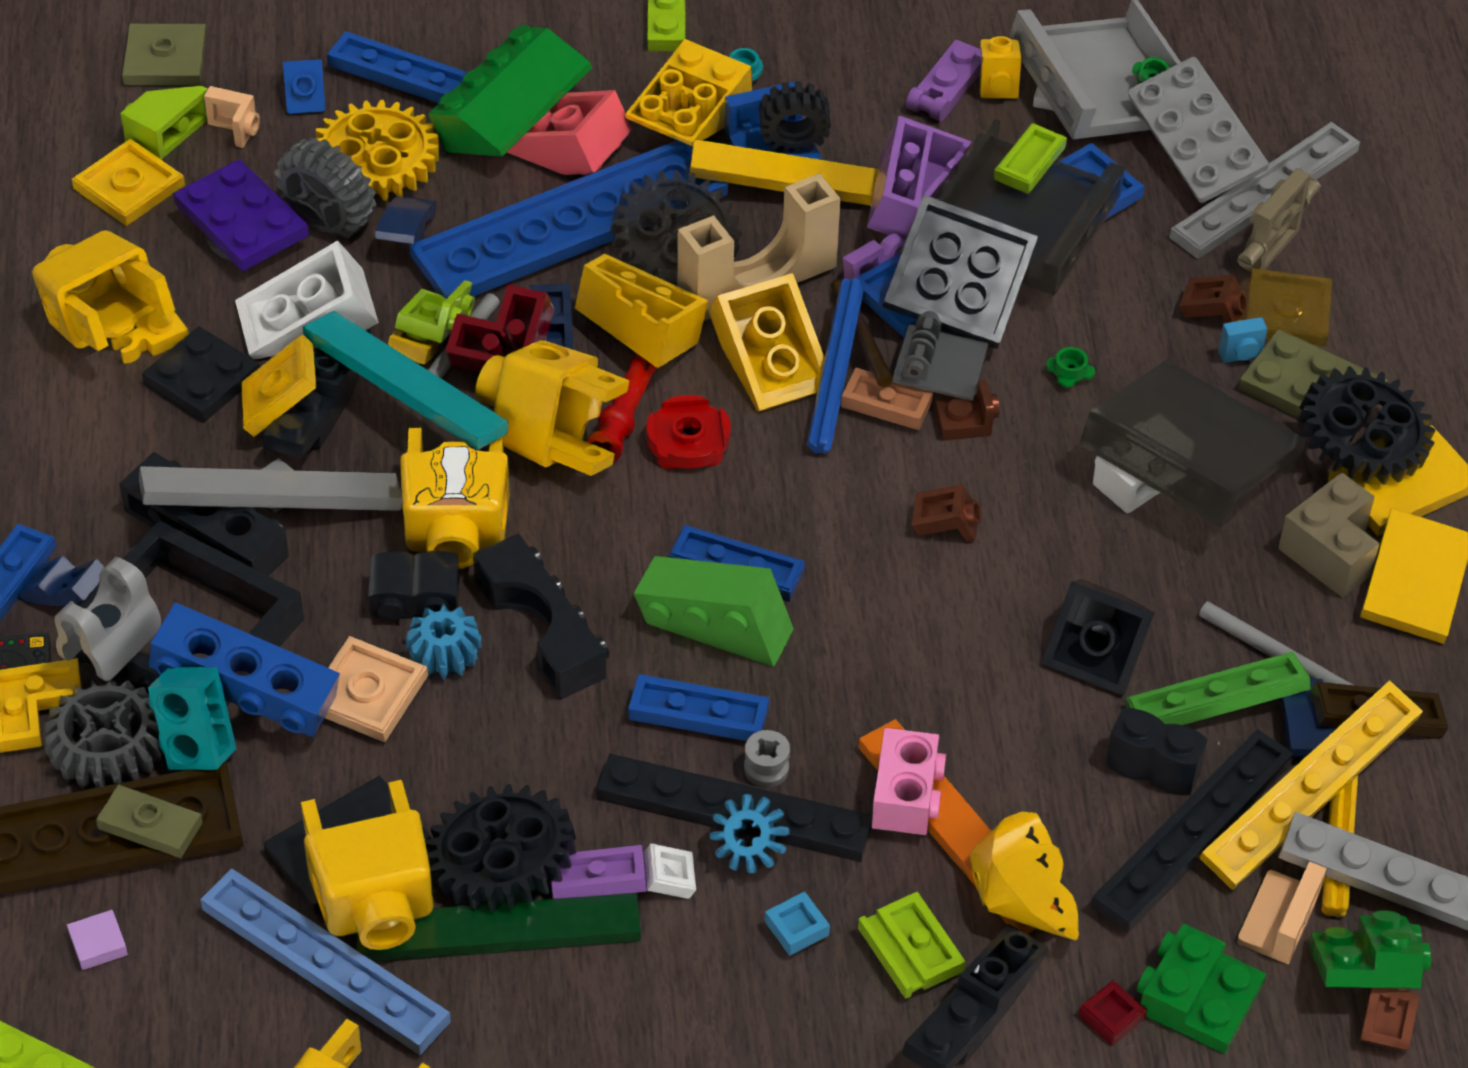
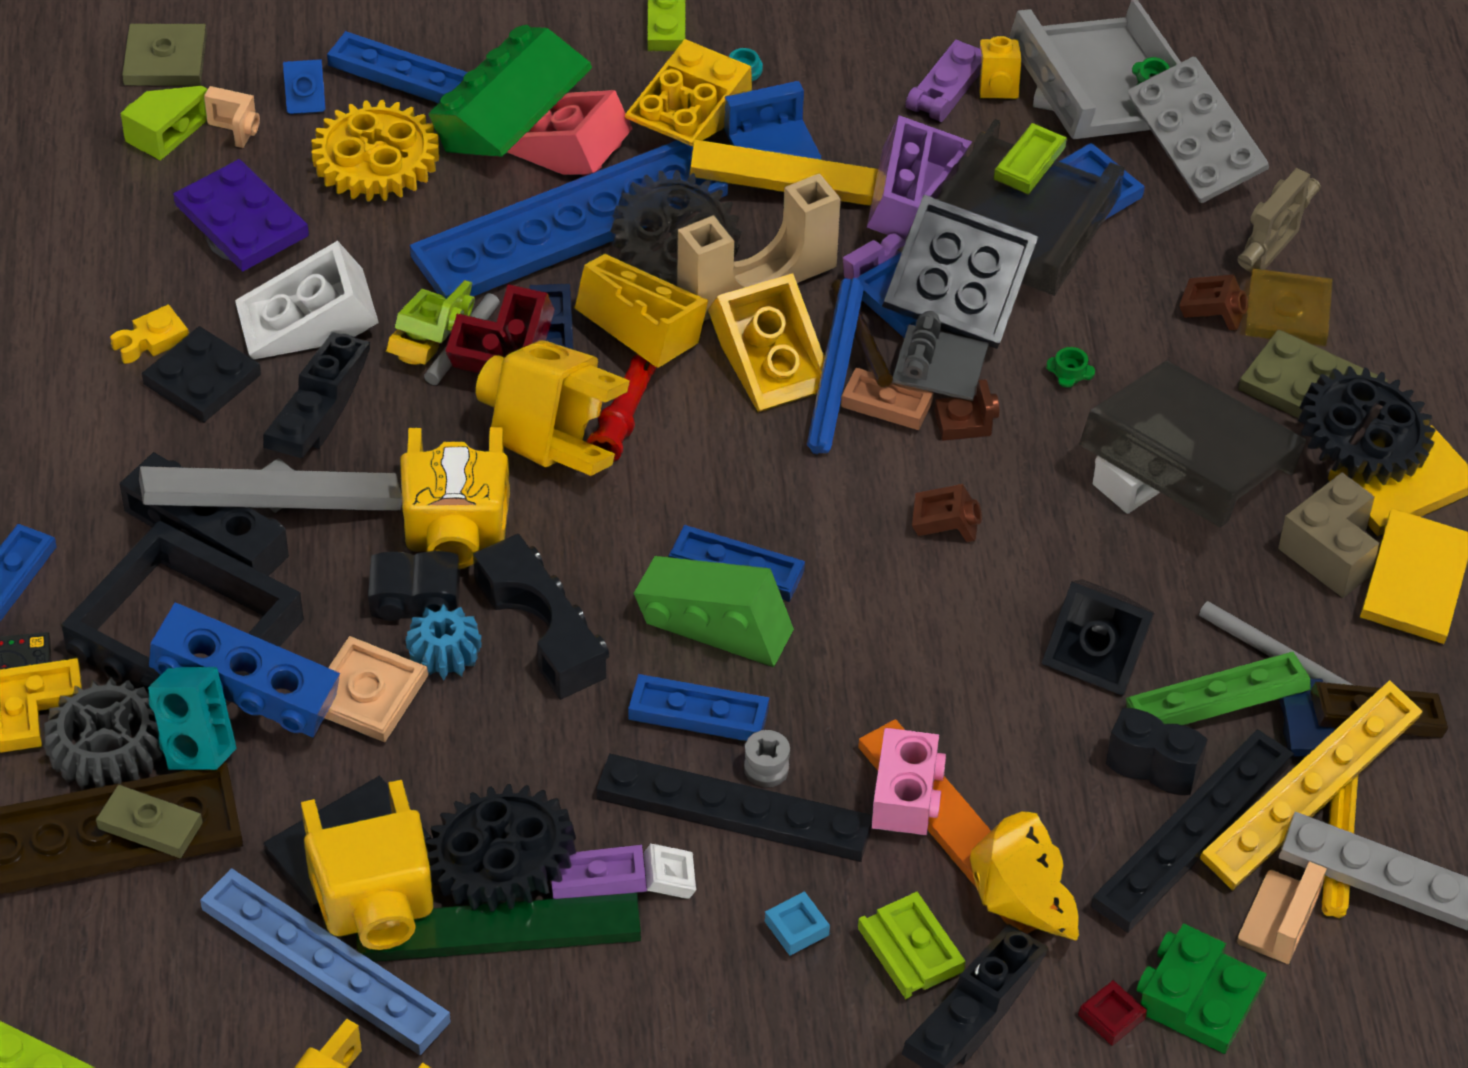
(60, 582): dark blue slope -> none
(97, 939): lavender tile -> none
(99, 289): yellow piece -> none
(114, 624): light grey piece -> none
(128, 182): yellow tile -> none
(278, 385): yellow tile -> none
(325, 187): dark grey gear -> none
(405, 219): dark blue slope -> none
(406, 380): teal tile -> none
(688, 451): red plate -> none
(738, 823): dark azure gear -> none
(794, 133): black tyre -> none
(1234, 208): light grey tile -> none
(1242, 339): dark azure plate -> none
(1381, 955): green plate -> none
(1389, 1017): copper bracket -> none

